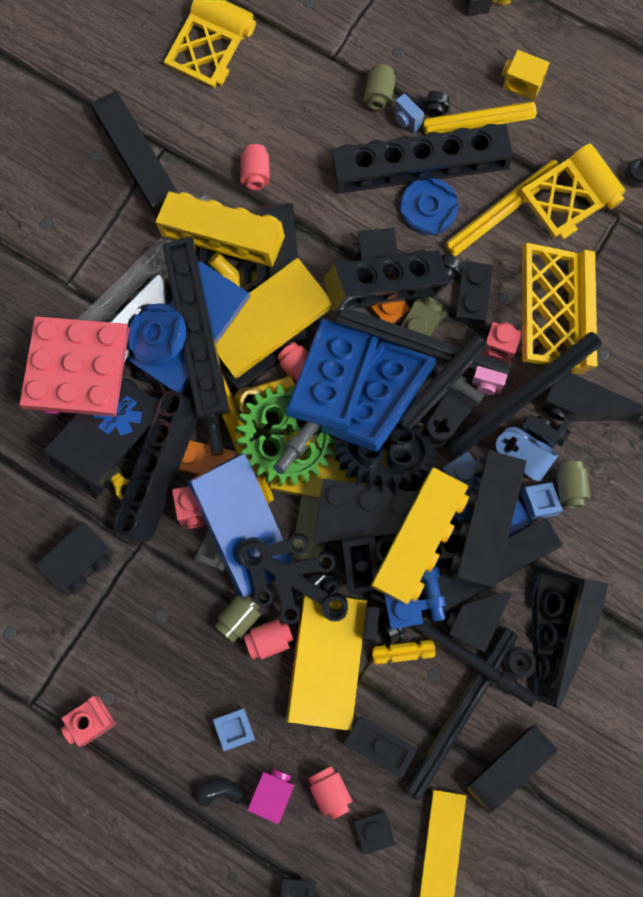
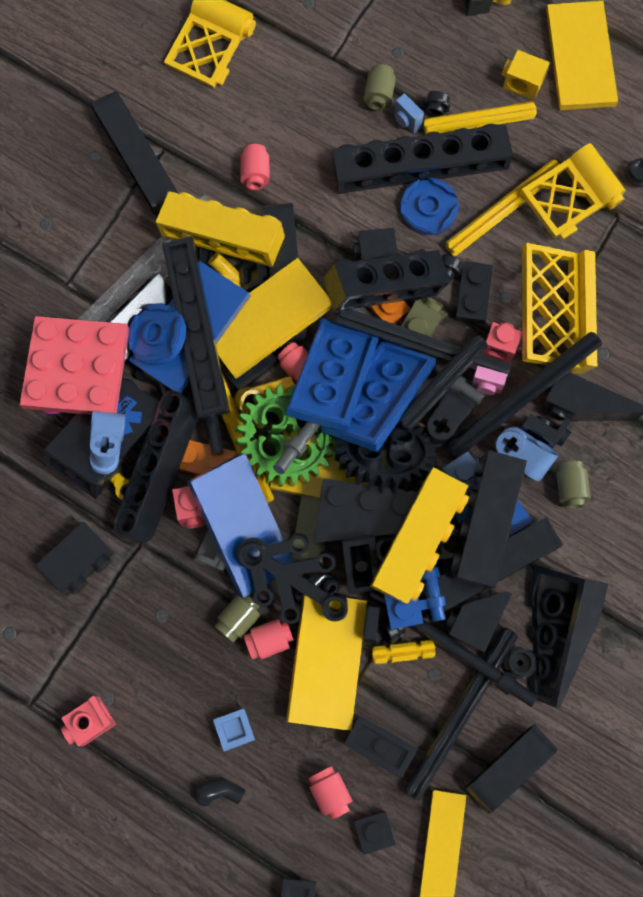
(106, 440): none -> medium blue piece
(272, 795): dark pink brick -> none
(541, 501): medium blue plate -> none
(581, 55): none -> yellow tile

